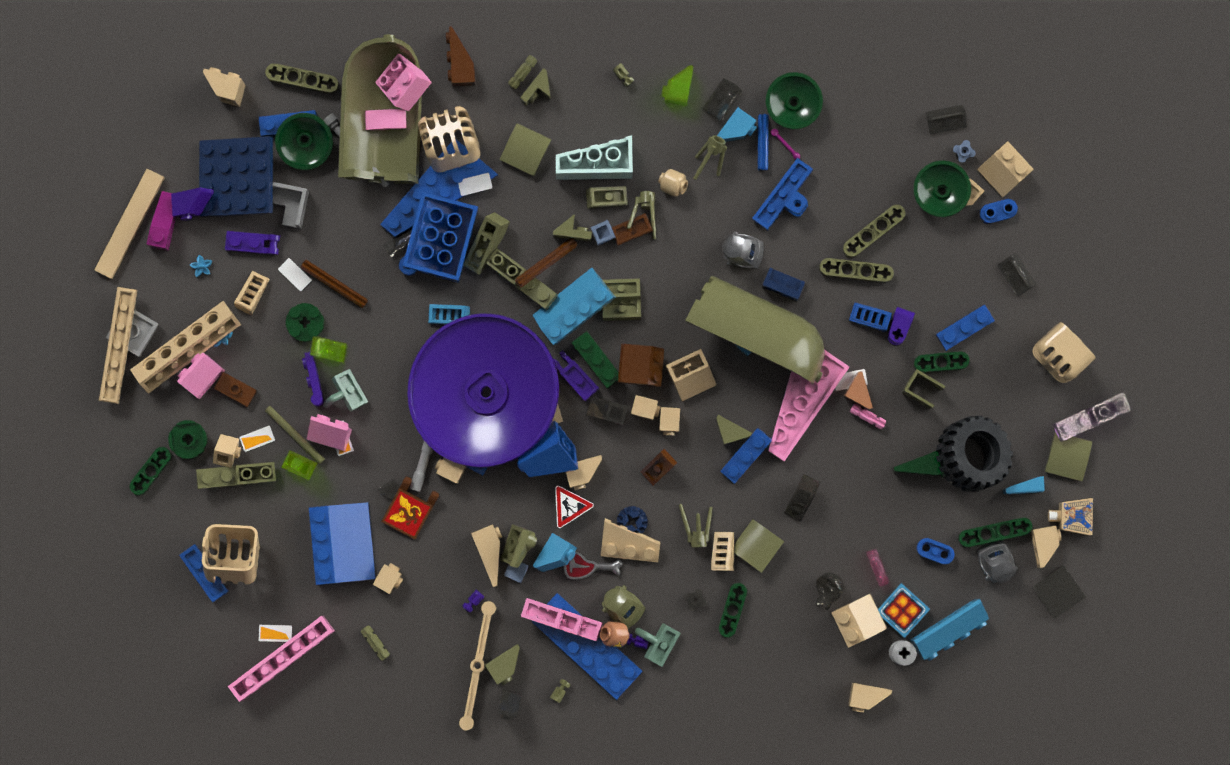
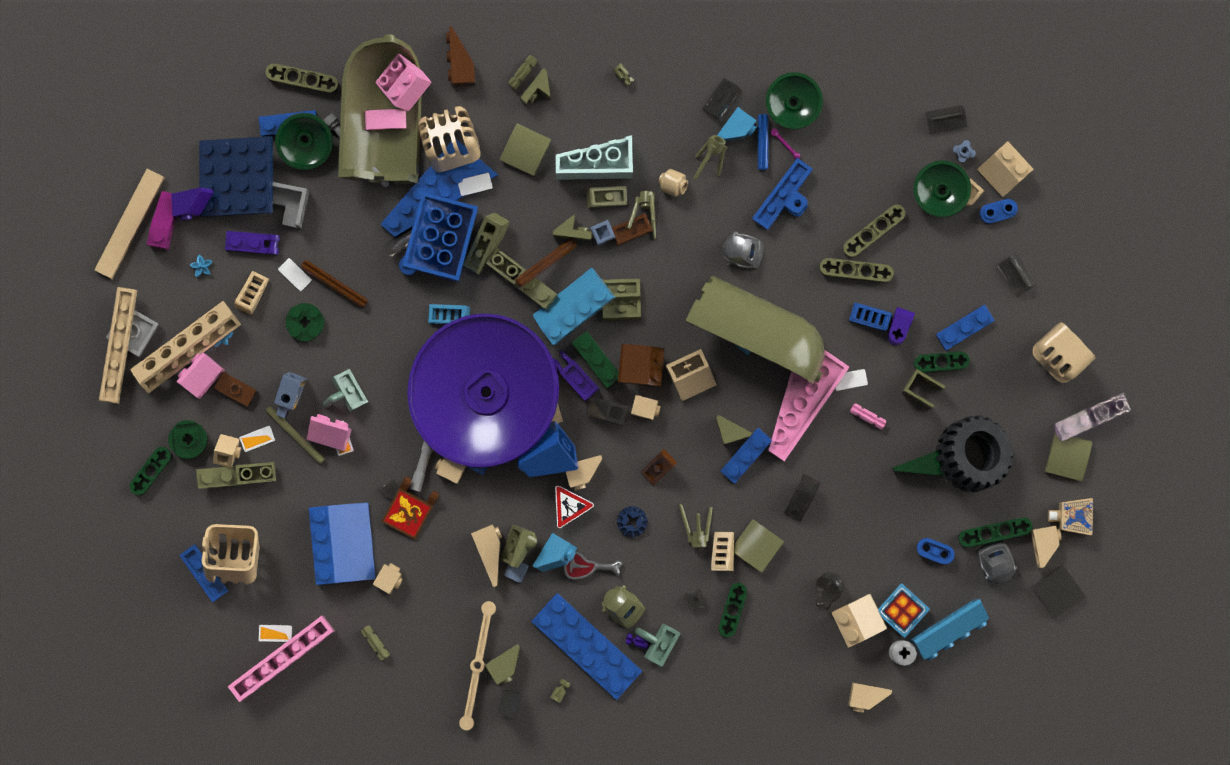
(226, 87): tan slope -> none
(293, 386): none -> sand blue torso
(299, 465): clear neon green slope -> none
(313, 380): dark purple plate -> none
(328, 349): clear neon green slope -> none
(474, 599): dark purple piece -> none
(561, 619): bright pink slope -> none
(614, 634): nougat head -> none
(625, 544): tan wing -> none
(669, 421): tan brick -> none
(678, 87): clear neon green slope -> none
(783, 284): dark blue hinge -> none
(858, 391): nougat slope -> none
(877, 567): clear pink axle -> none
(1031, 486): dark azure slope -> none

